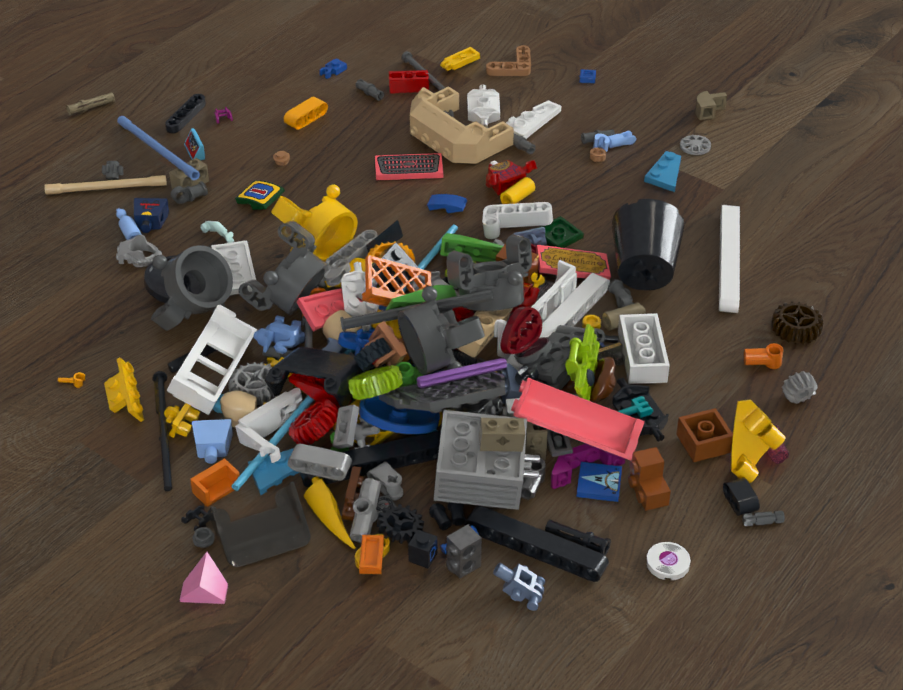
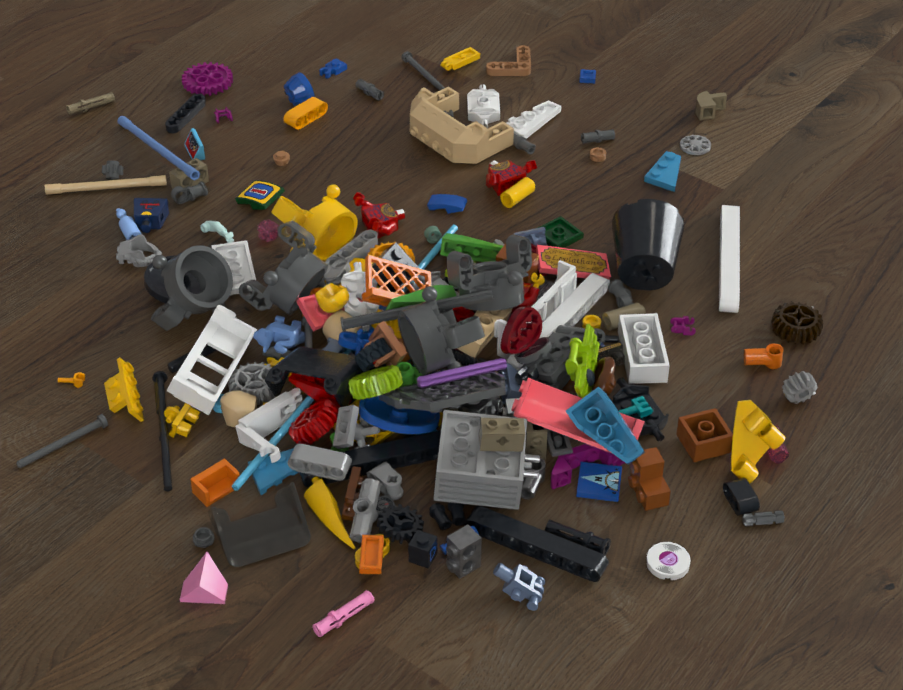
(100, 422): none -> dark grey bar
(195, 514): black piece -> none
(207, 78): none -> magenta gear
(212, 438): light blue torso -> none
(268, 230): none -> clear pink gear
(298, 89): none -> blue piece
(332, 297): none -> yellow hair
(335, 618): none -> bright pink pin
(378, 216): none -> red torso
(391, 234): black sticker -> none
(408, 81): red piece -> none
(408, 166): tile -> none
(429, 231): none -> sand green bush
(515, 216): white beam -> none
(604, 424): none -> dark azure wedge
(612, 141): light blue piece -> none
(679, 325): none -> magenta piece

